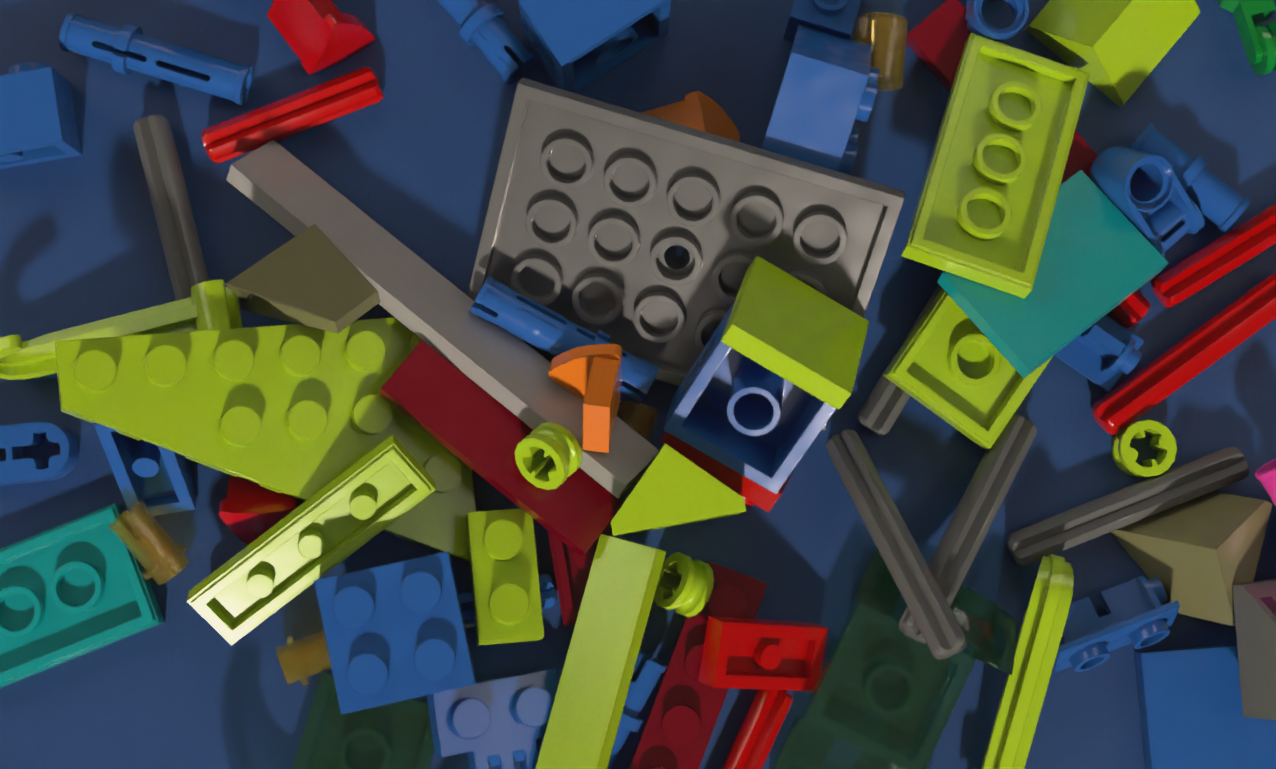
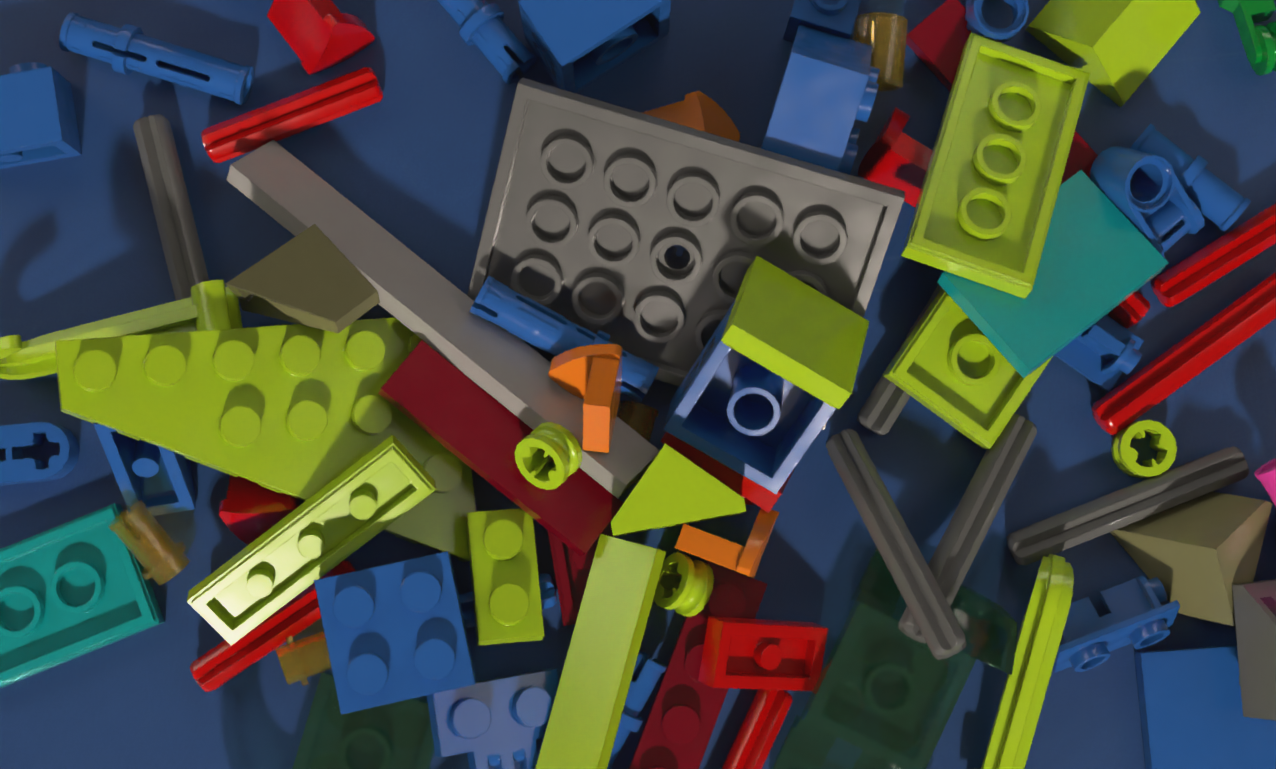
(227, 661): none -> red axle
(727, 553): none -> orange tile
(897, 159): none -> red tile

